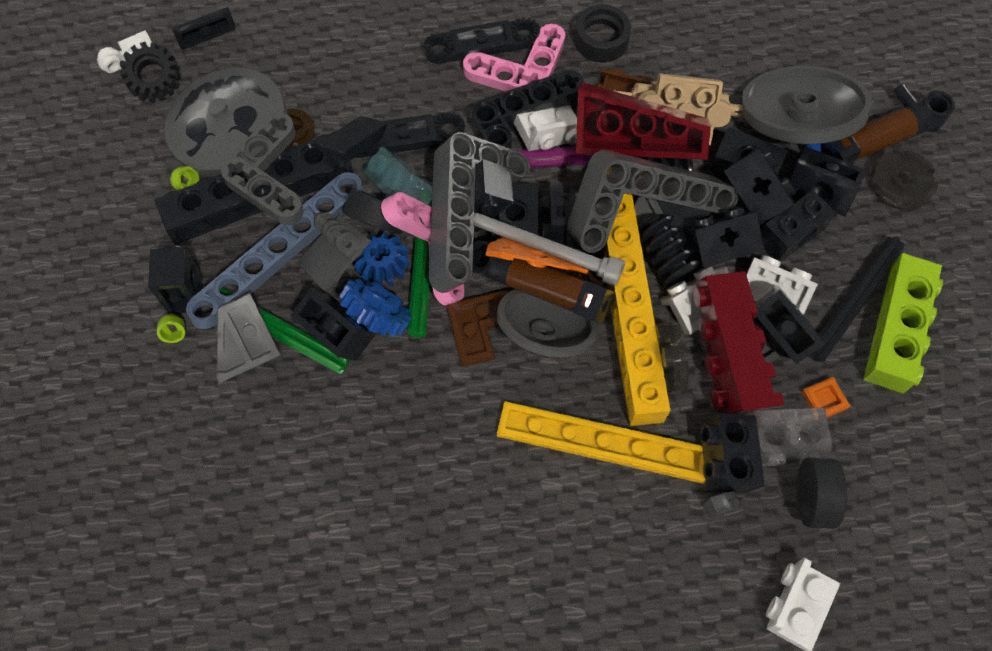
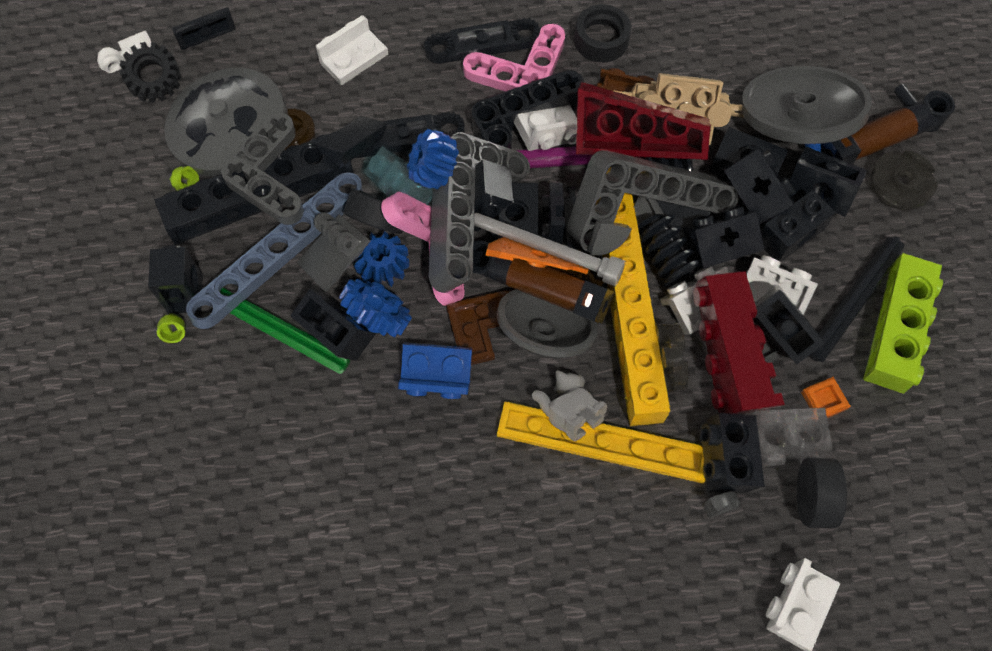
(242, 338): dark grey wing -> none
(350, 50): none -> white bracket
(419, 289): green axle -> none
(432, 159): none -> blue gear
(435, 370): none -> blue bracket
(572, 406): none -> light grey animal
(607, 237): none -> dark grey tile

